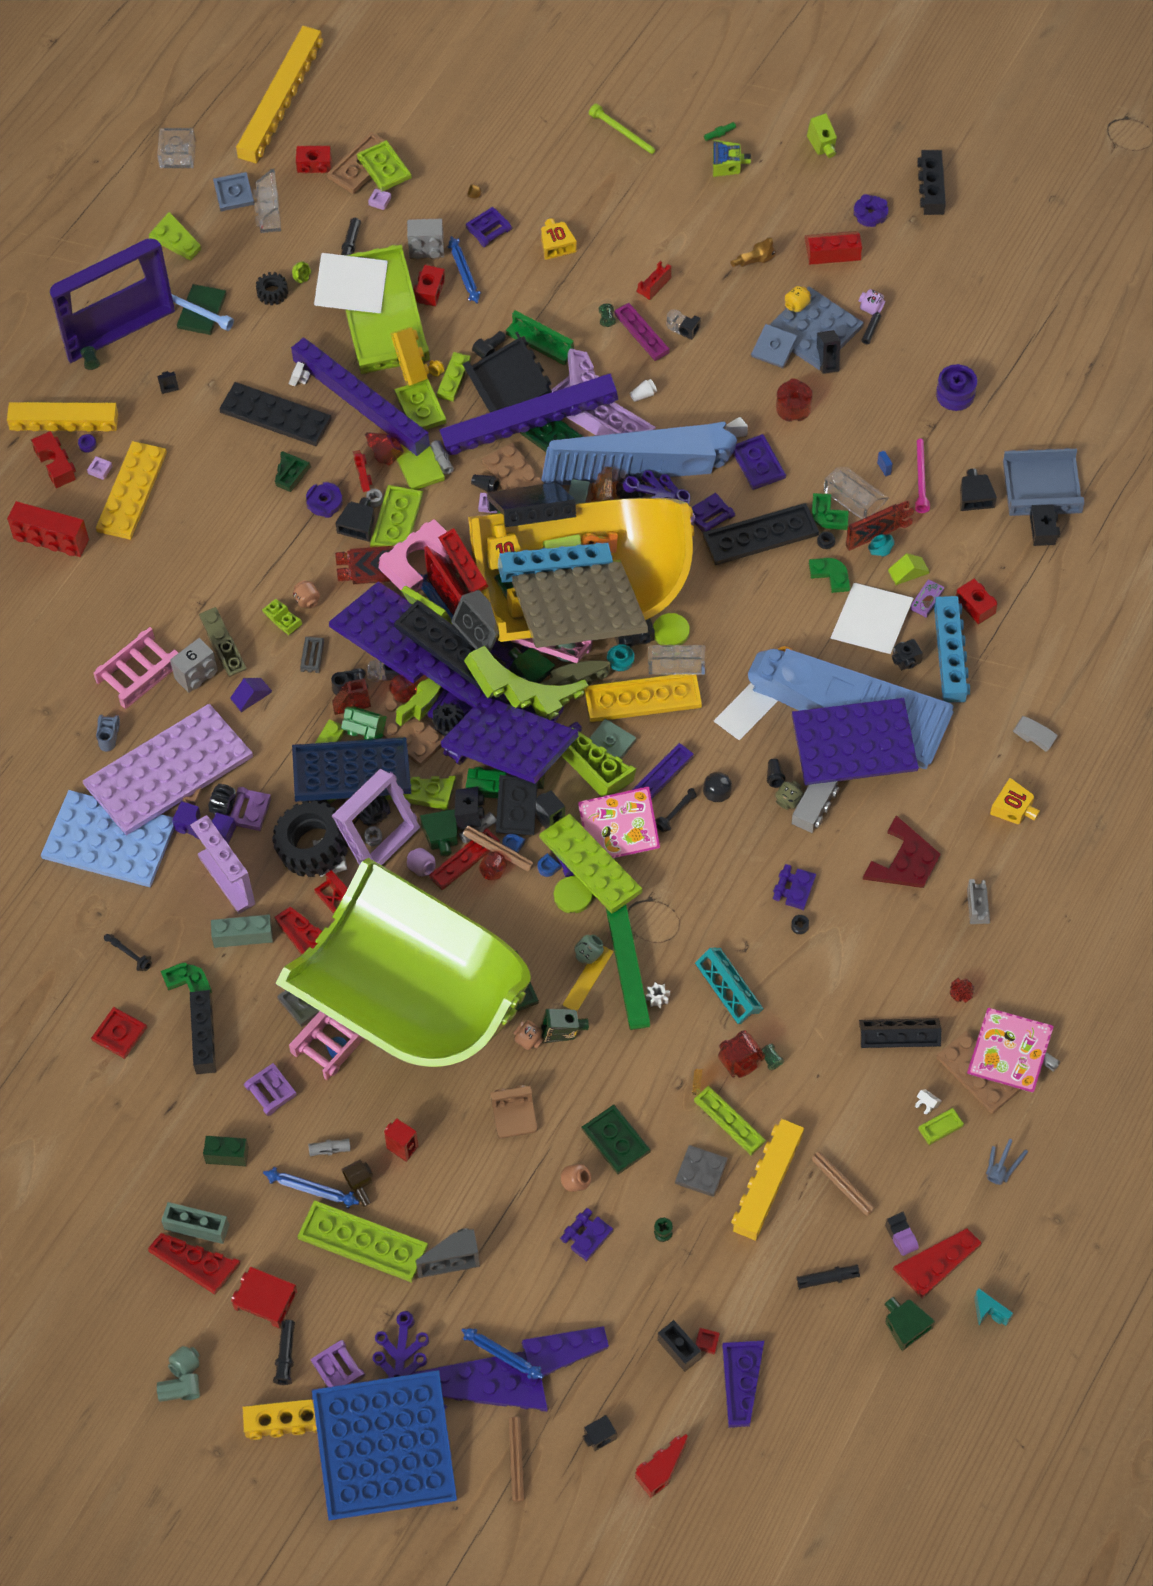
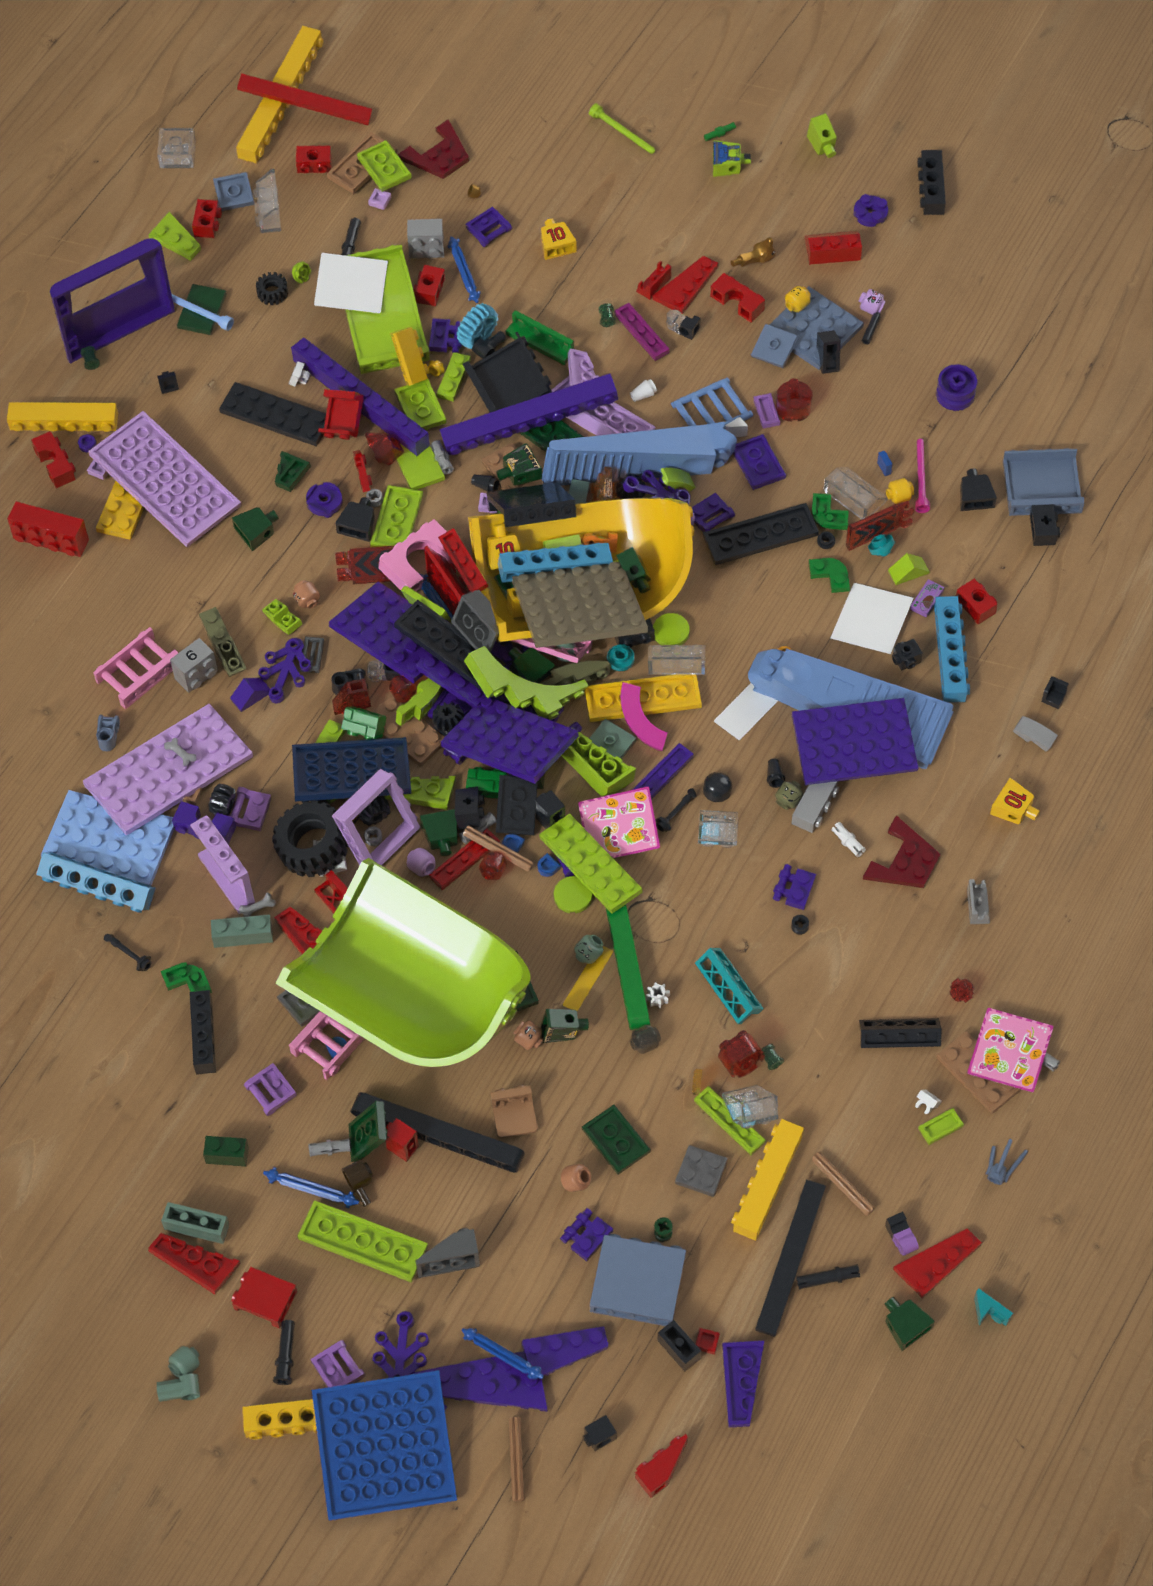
(119, 1032): red plate -> none
(142, 892): none -> dark azure brick
(165, 478): none -> lavender plate
(173, 745): none -> light grey piece
(205, 218): none -> red brick
(254, 526): none -> dark green torso
(265, 902): none -> light grey piece
(285, 667): none -> dark purple plant
(304, 99): none -> red tile
(342, 414): none -> red panel
(367, 1131): none -> dark green plate
(440, 336): none -> dark purple plate
(443, 157): none -> dark red wing
(447, 1135): none -> black beam
(477, 324): none -> medium azure gear
(520, 466): none -> dark green torso
(635, 569): none -> dark green torso
(637, 720): none -> dark pink tile
(637, 1280): none -> sand blue panel
(645, 1039): none -> clear smoke head
(677, 478): none -> lime slope
(685, 287): none -> red wing
(694, 397): none -> medium blue bar
(718, 828): none -> clear slope
(727, 289): none -> red arch
(751, 1106): none -> clear slope
(766, 410): none -> medium lavender tile
(790, 1258): none -> black tile
(848, 839): none -> white pin
(900, 491): none -> yellow head
(1055, 692): none -> black panel

